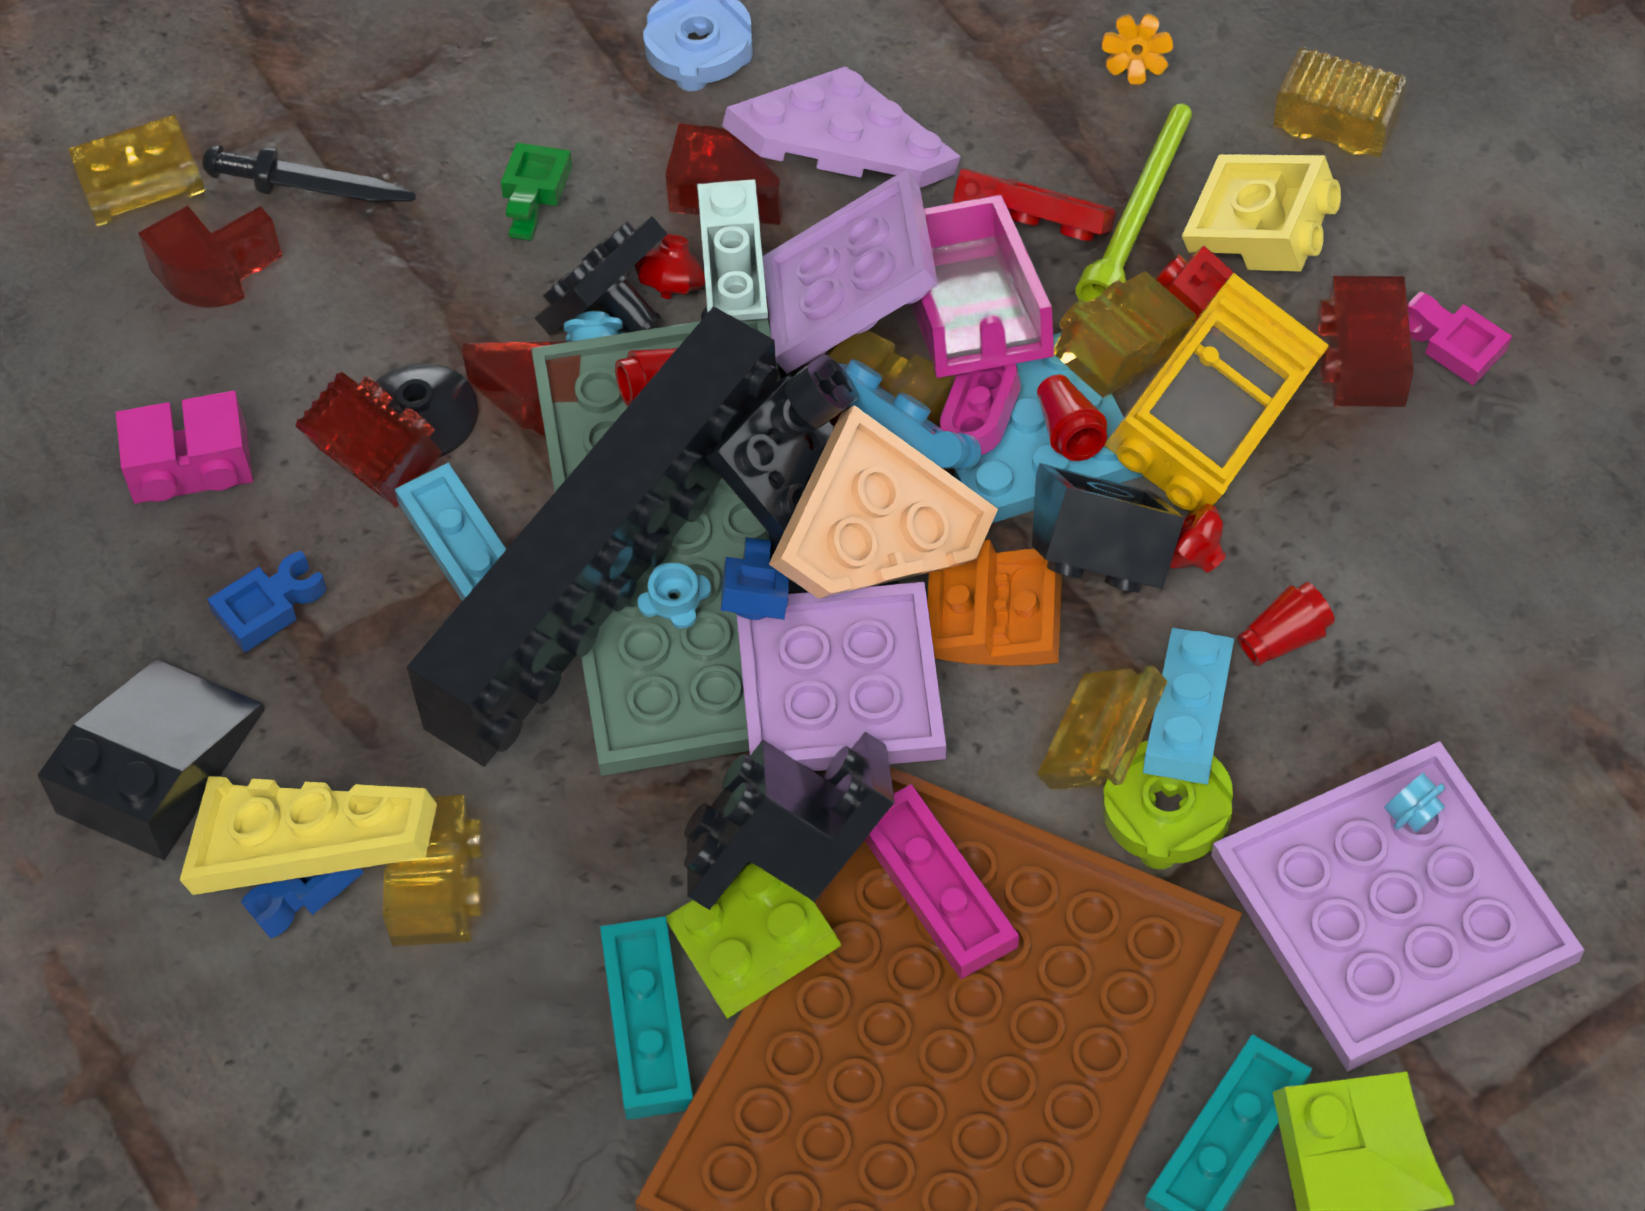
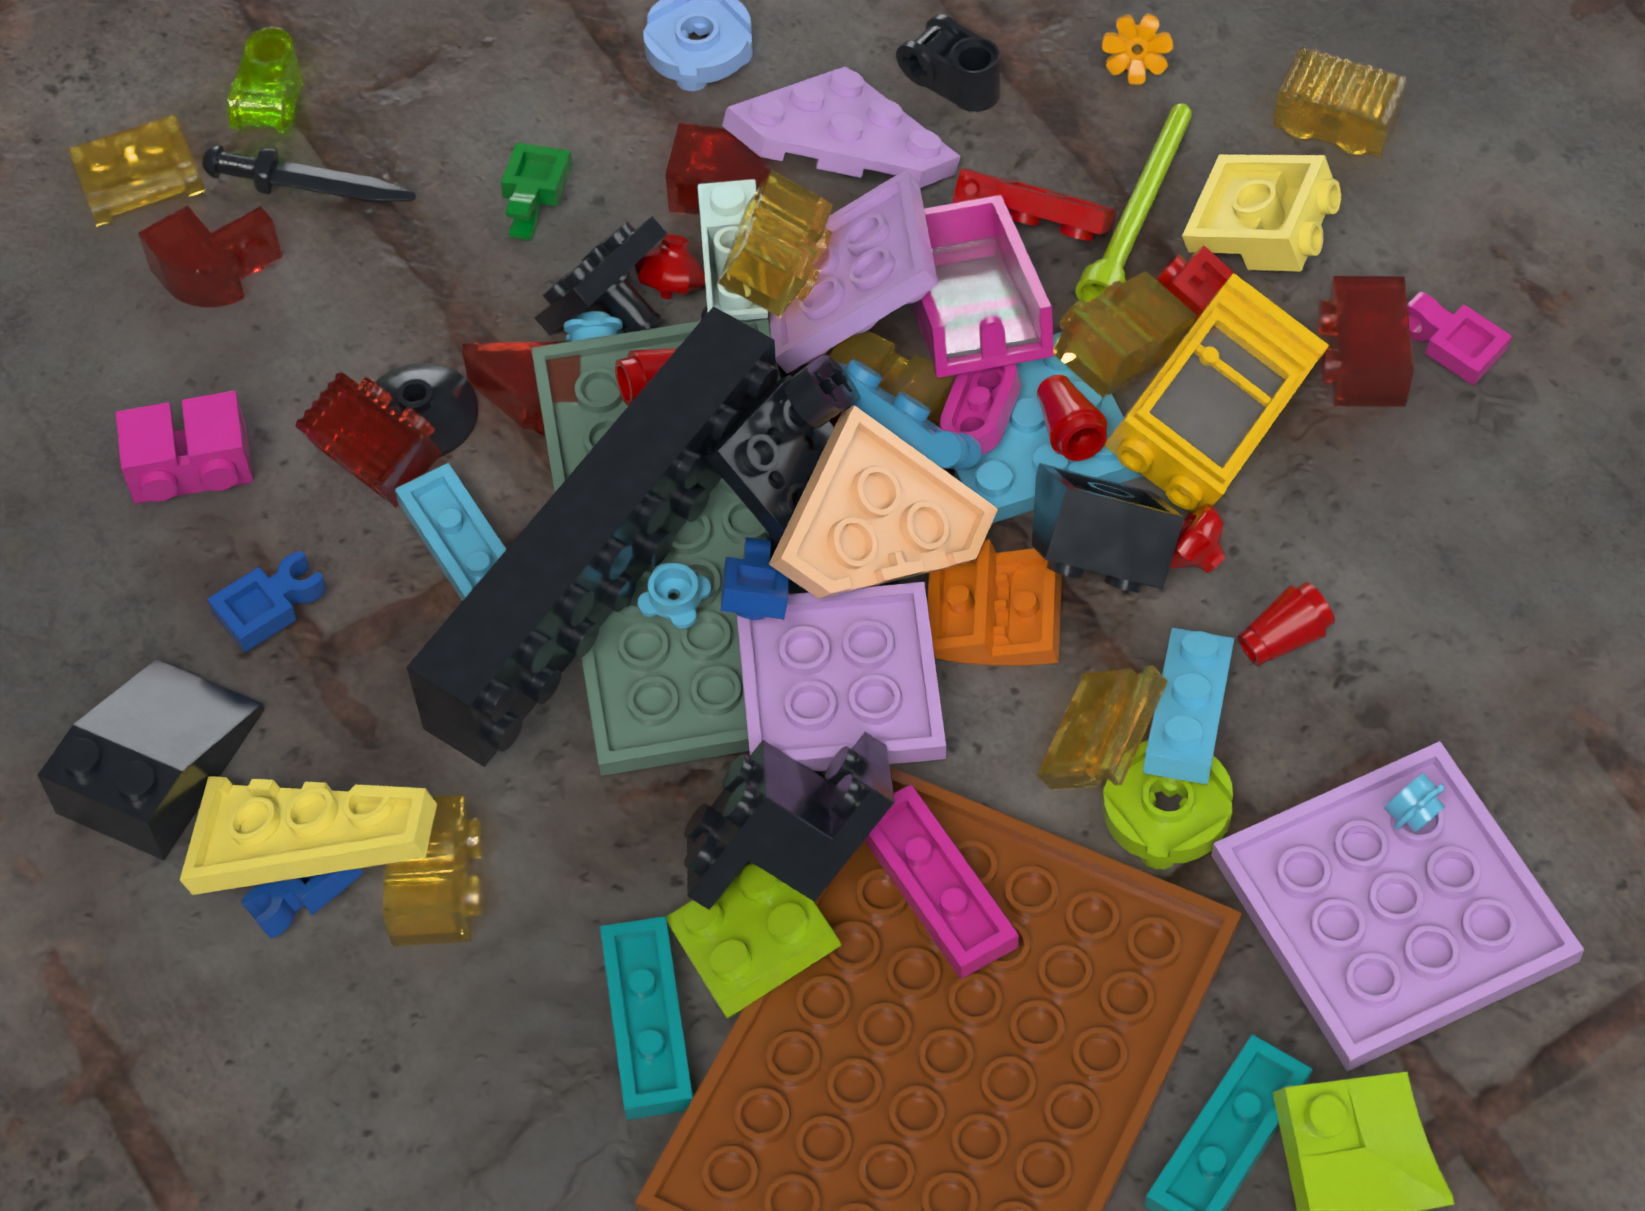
(266, 82): none -> clear neon green piece
(777, 245): none -> clear yellow brick
(955, 64): none -> black piece

